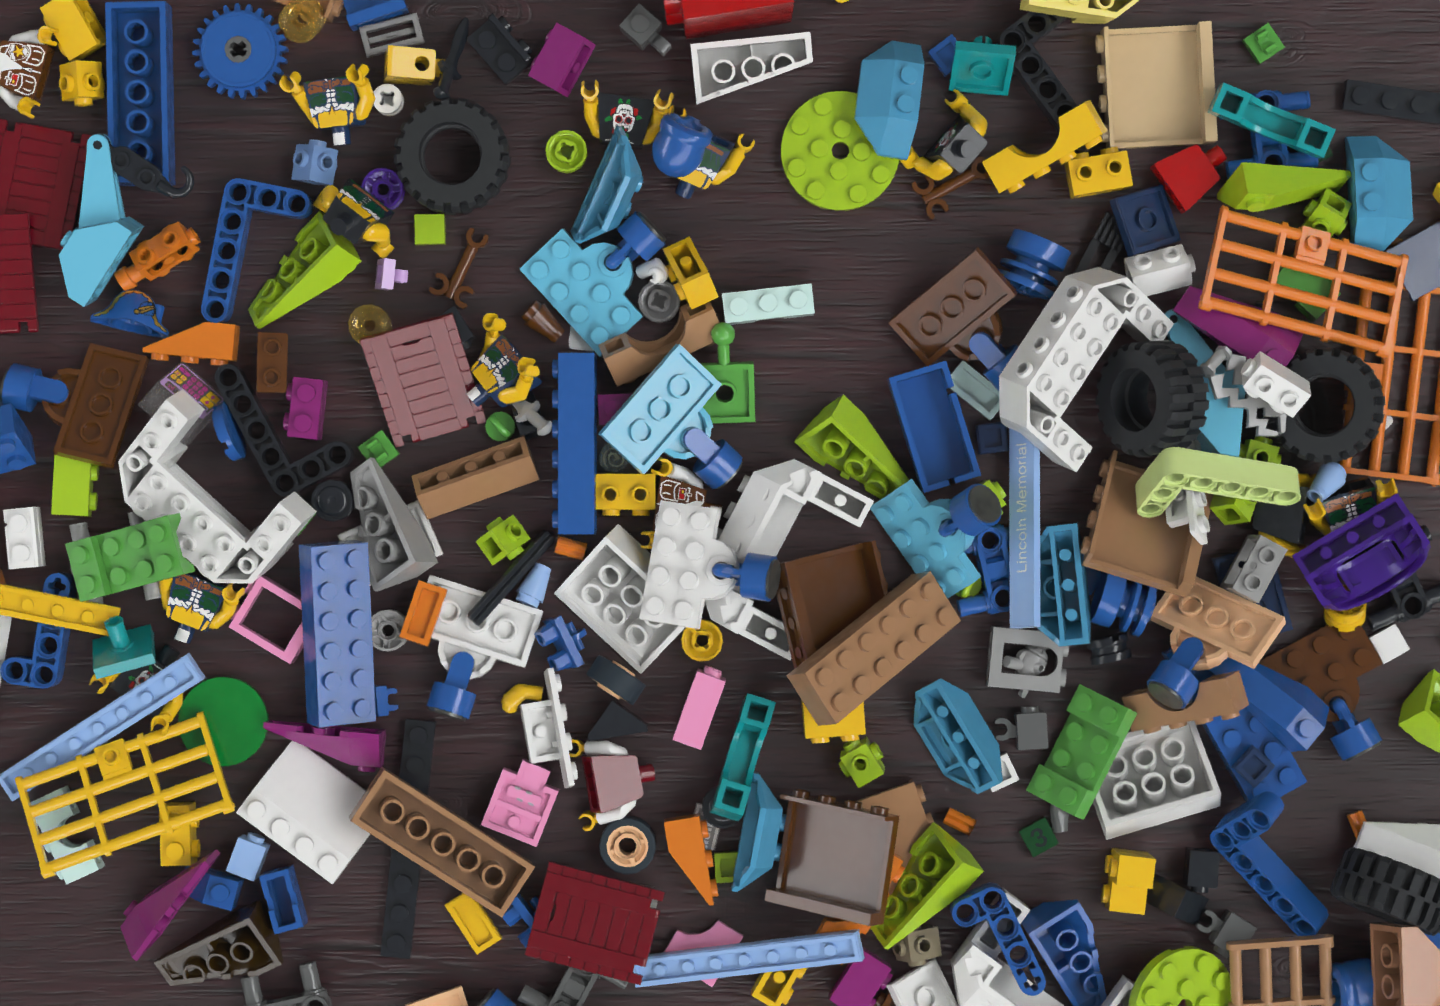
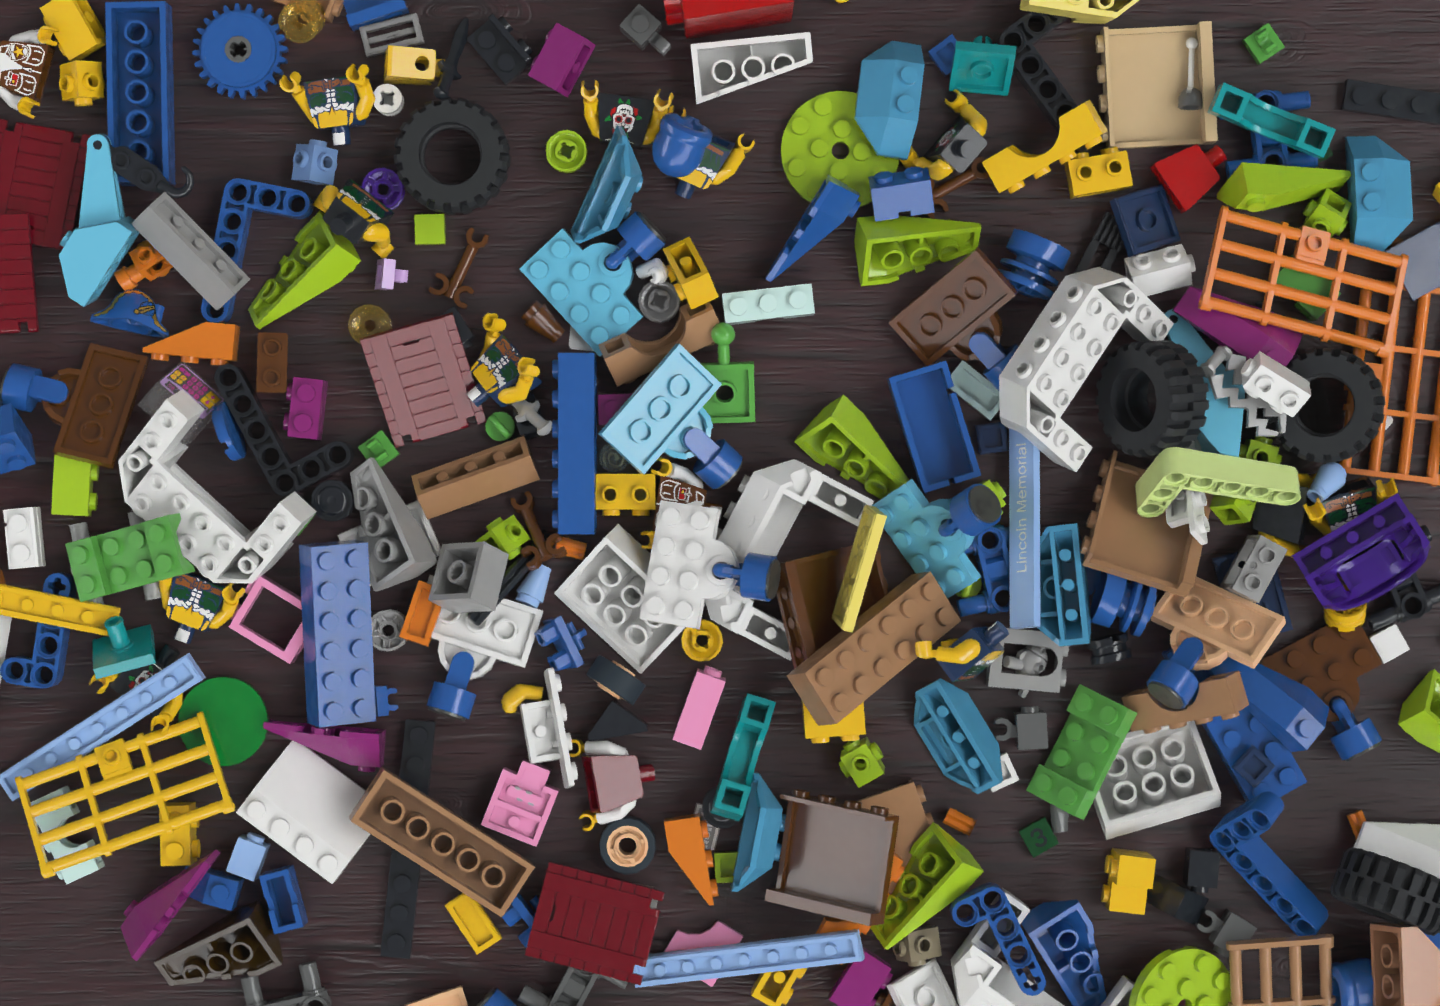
(190, 251): none -> light grey panel
(468, 577): none -> light grey brick
(543, 548): none -> reddish brown bar
(825, 213): none -> blue wedge
(858, 568): none -> light yellow tile
(901, 193): none -> brick
(908, 244): none -> lime wedge
(968, 655): none -> torso
(1190, 97): none -> hinge

